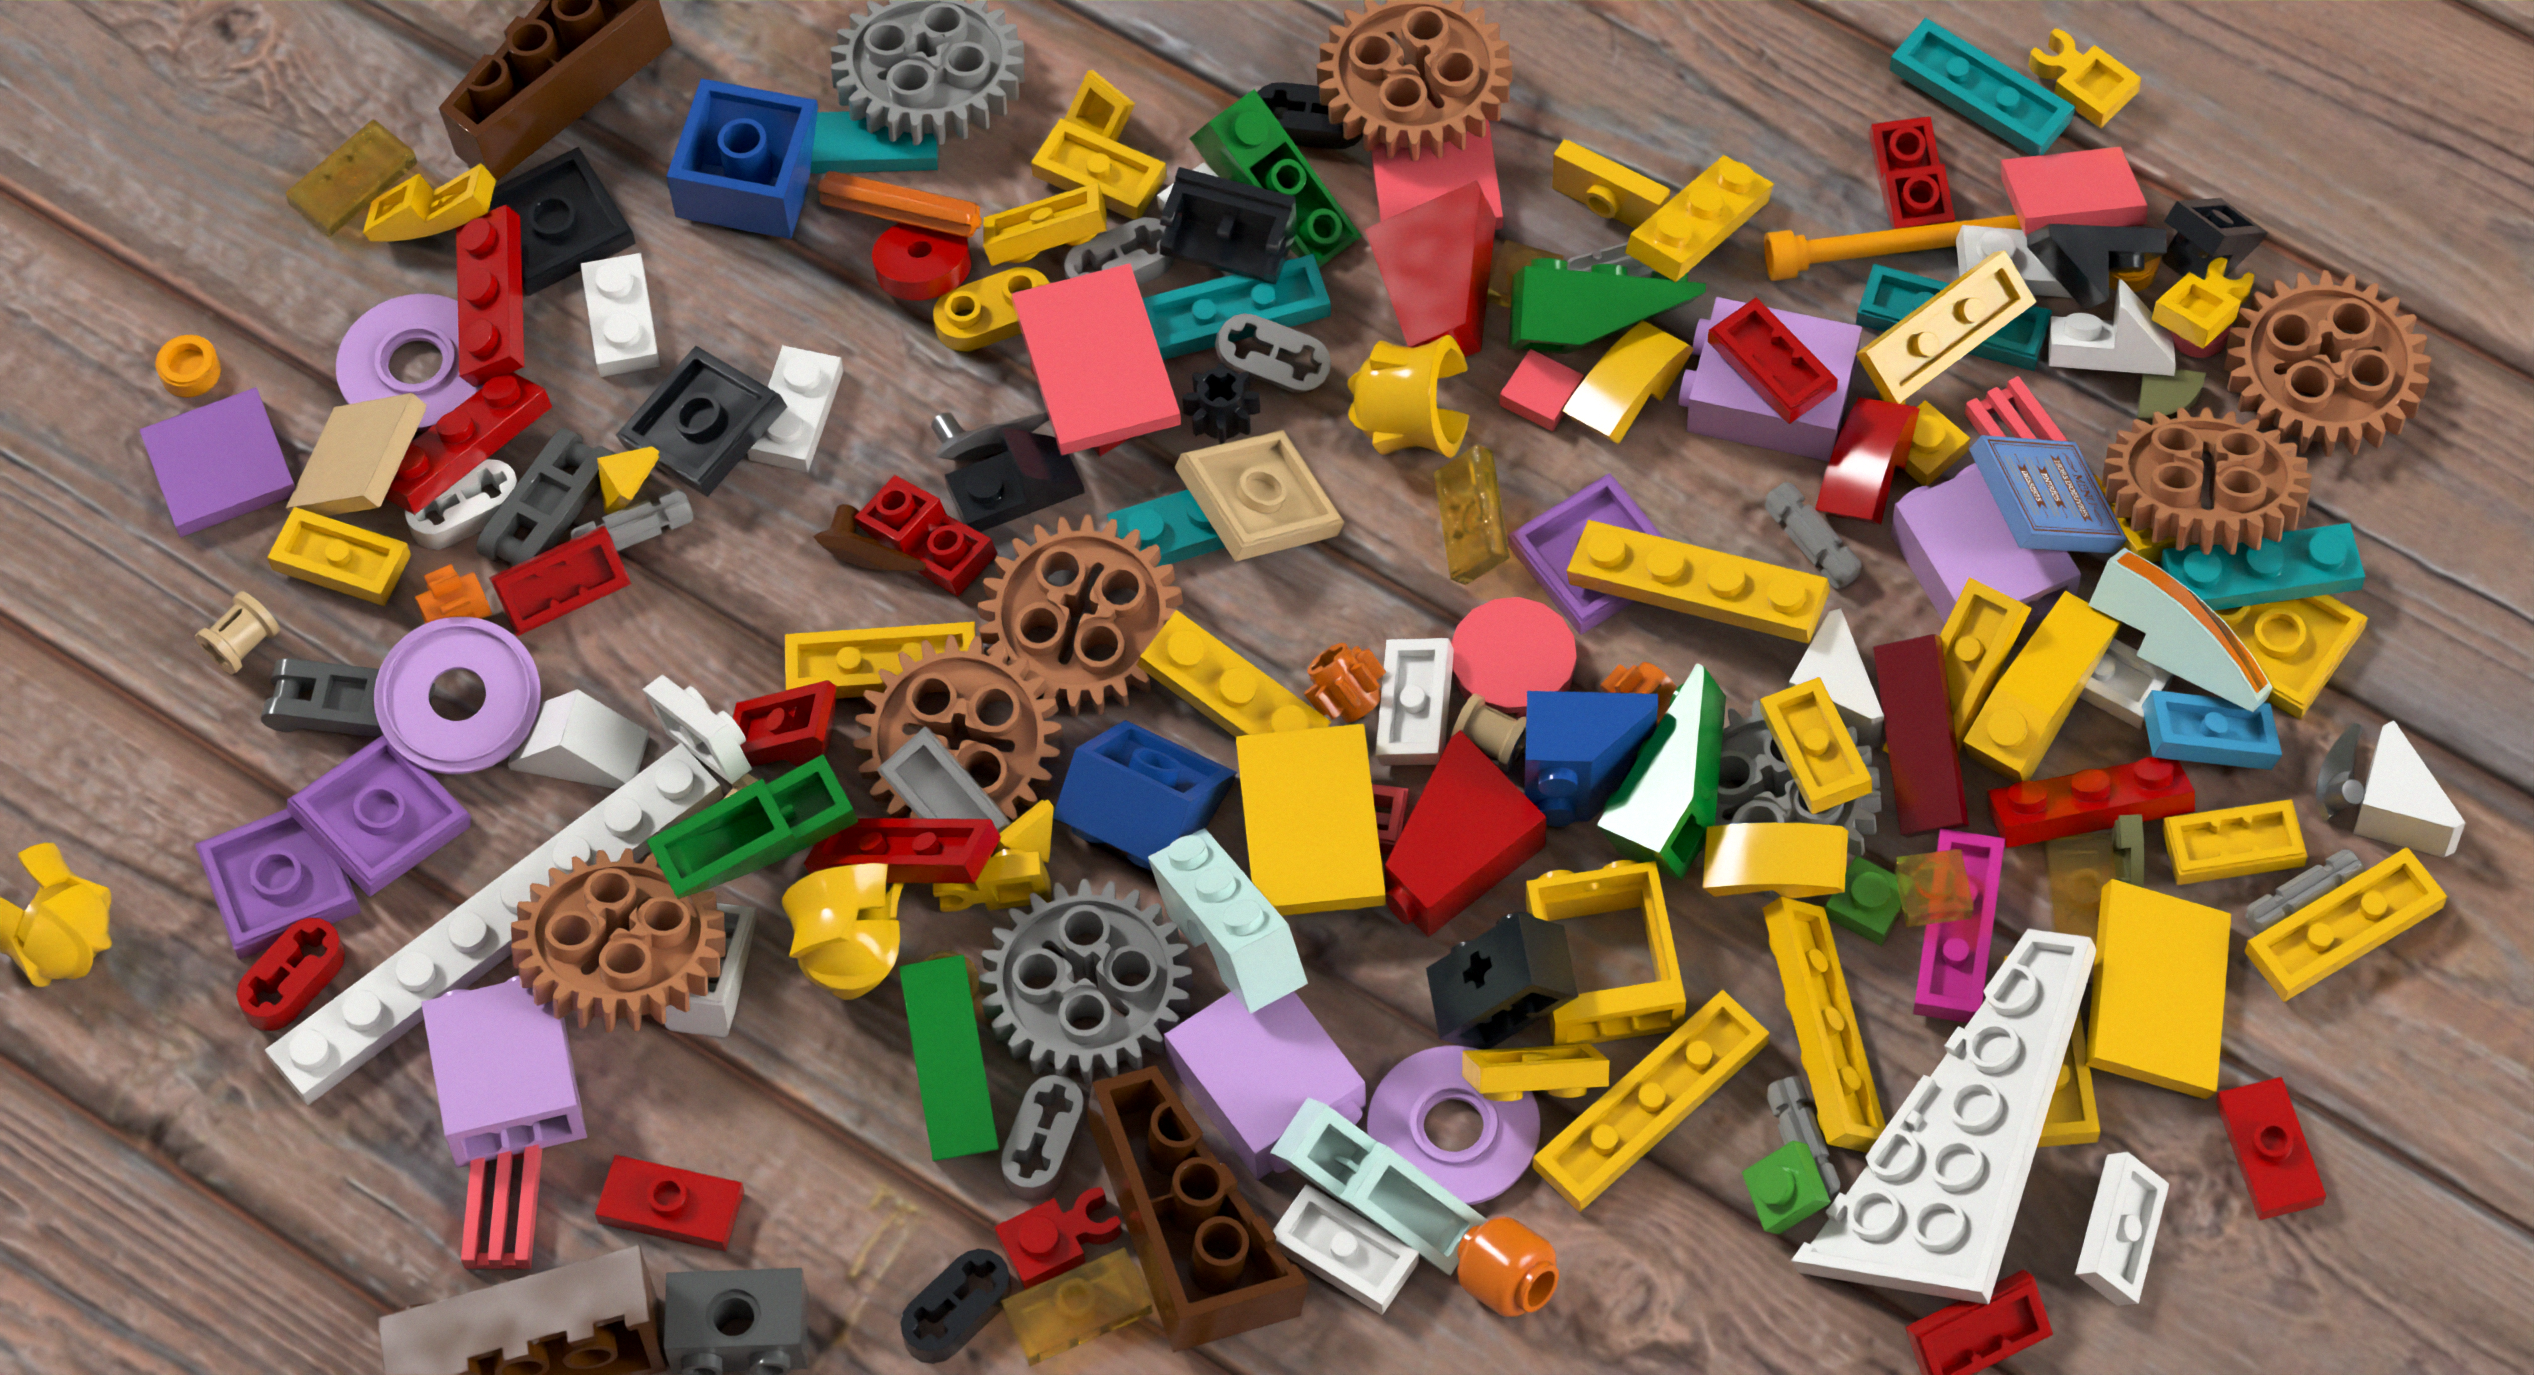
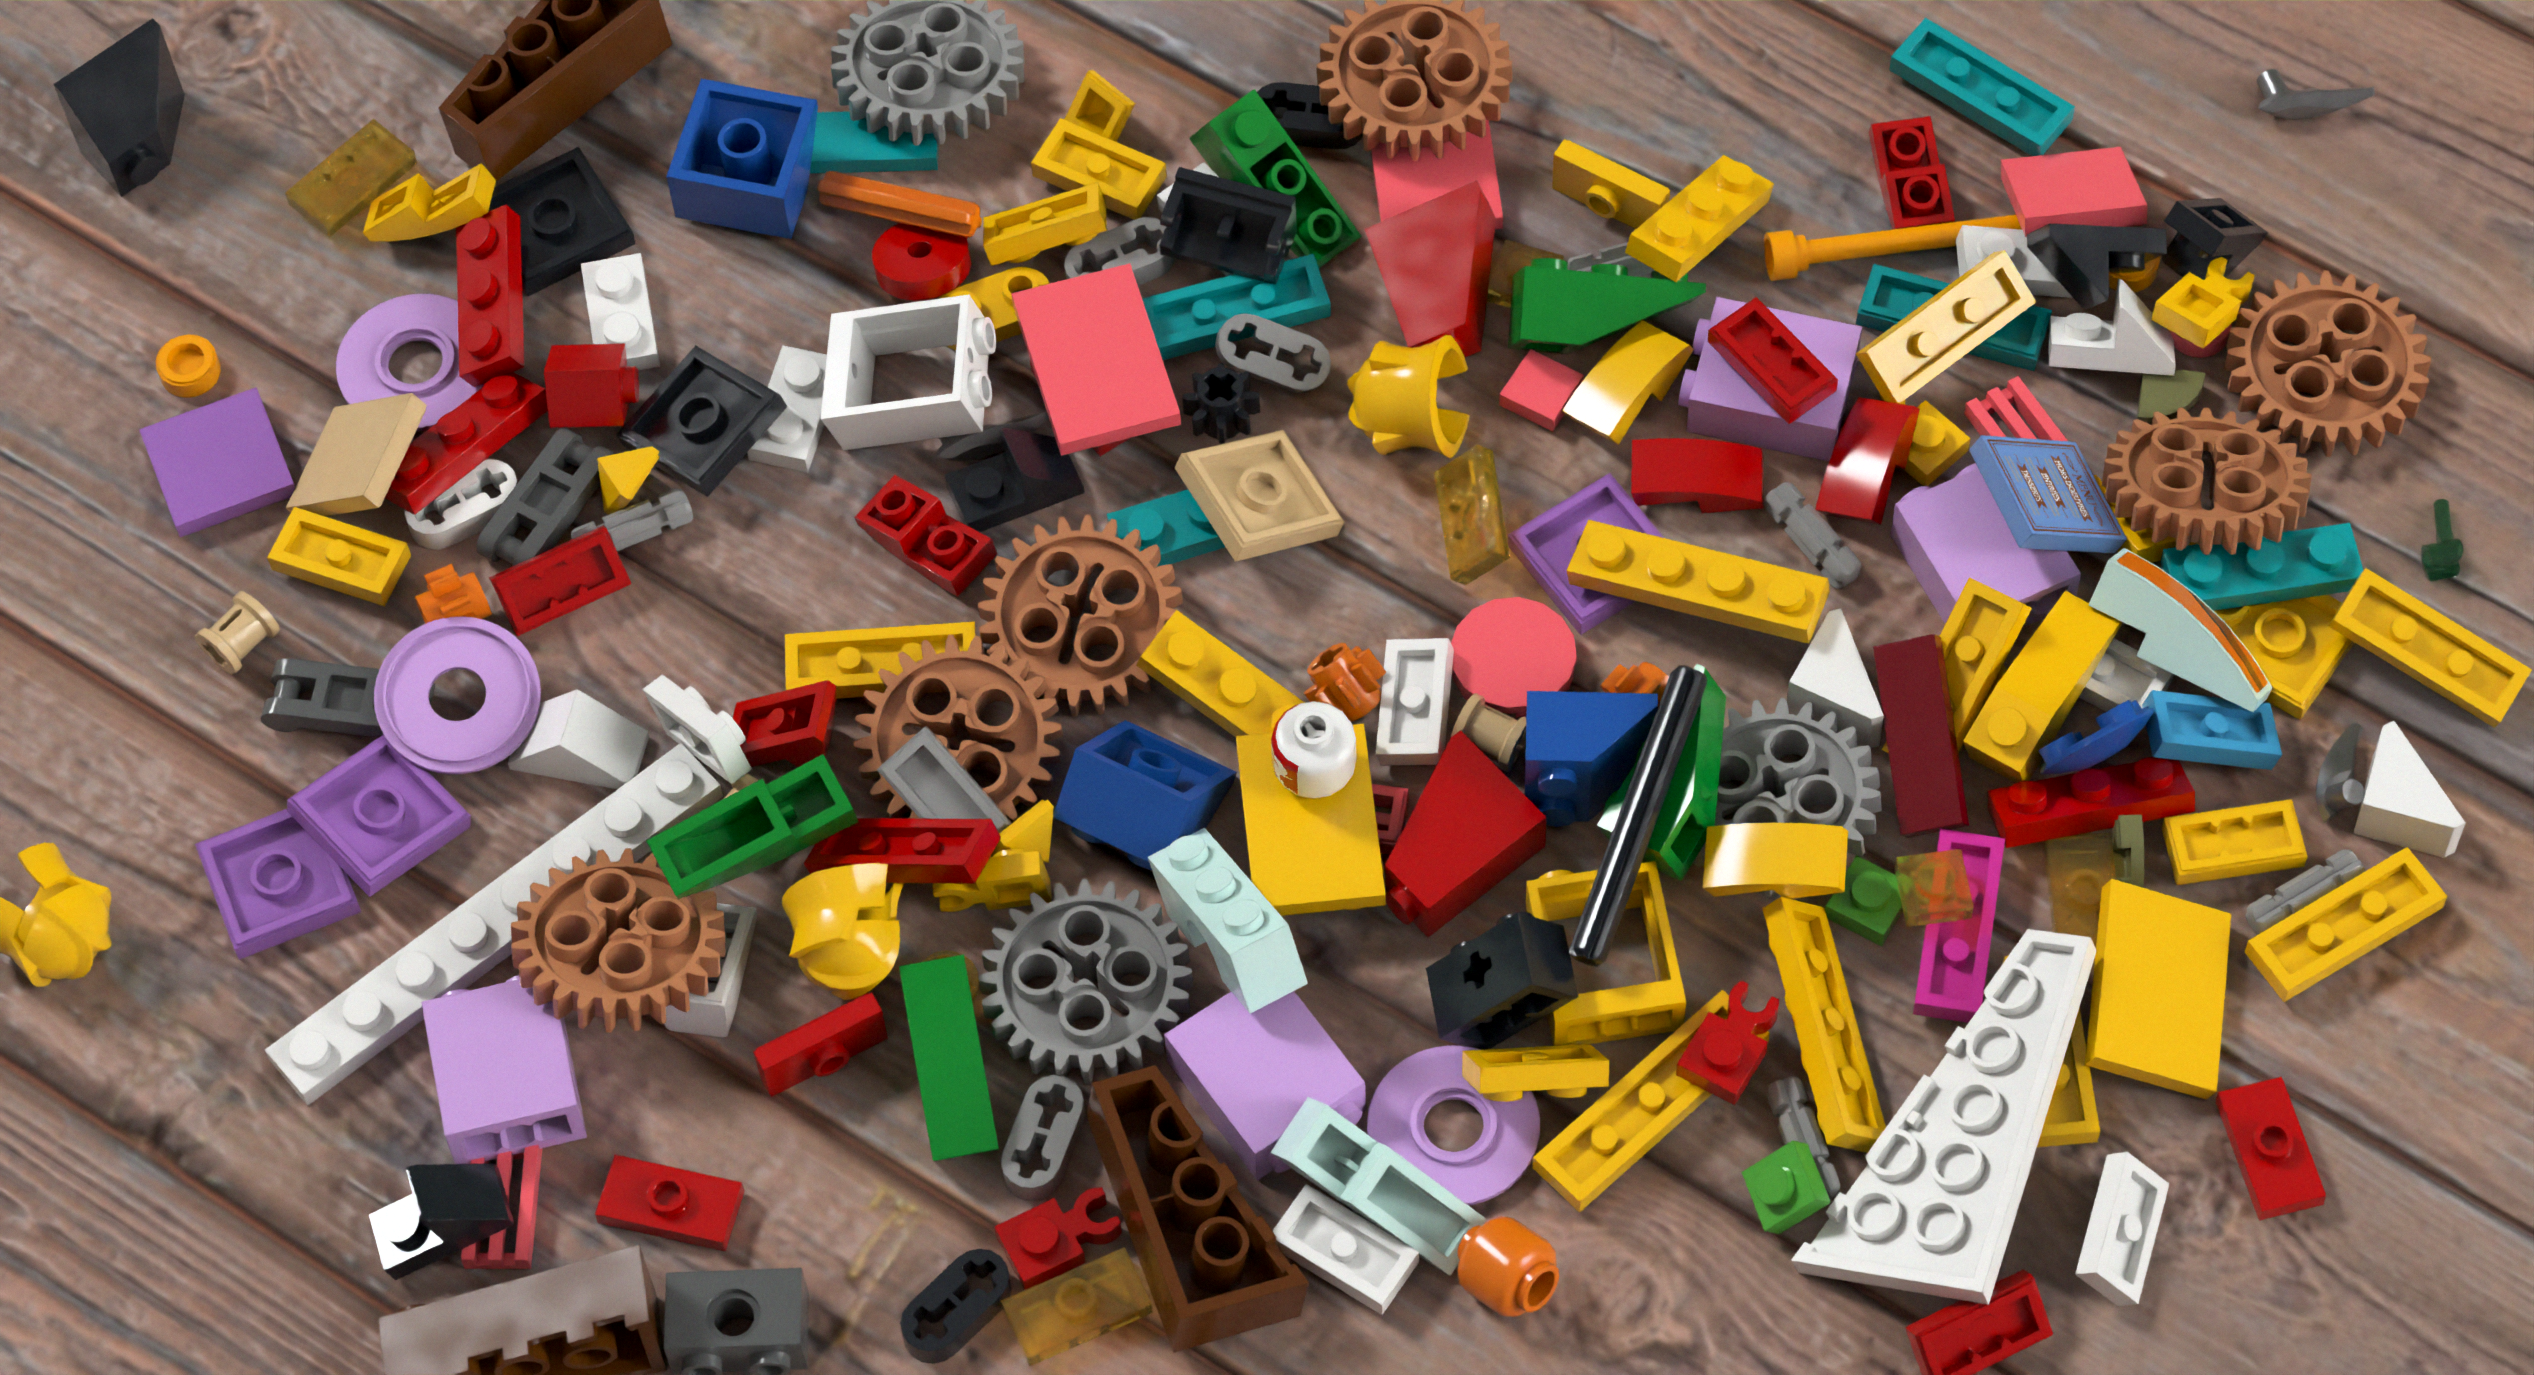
(125, 108): none -> black slope
(291, 974): red beam -> none
(444, 1214): none -> black slope
(589, 385): none -> red brick
(821, 1044): none -> red plate
(862, 550): reddish brown bar -> none
(870, 332): none -> white window
(1313, 749): none -> white head
(1638, 816): none -> black axle
(1707, 471): none -> red slope
(1728, 1051): none -> red plate
(1815, 745): yellow plate -> none
(2078, 753): none -> blue dish
(2089, 81): yellow plate -> none
(2307, 102): none -> flat silver bar
(2430, 647): none -> yellow plate
(2442, 558): none -> clear green hand

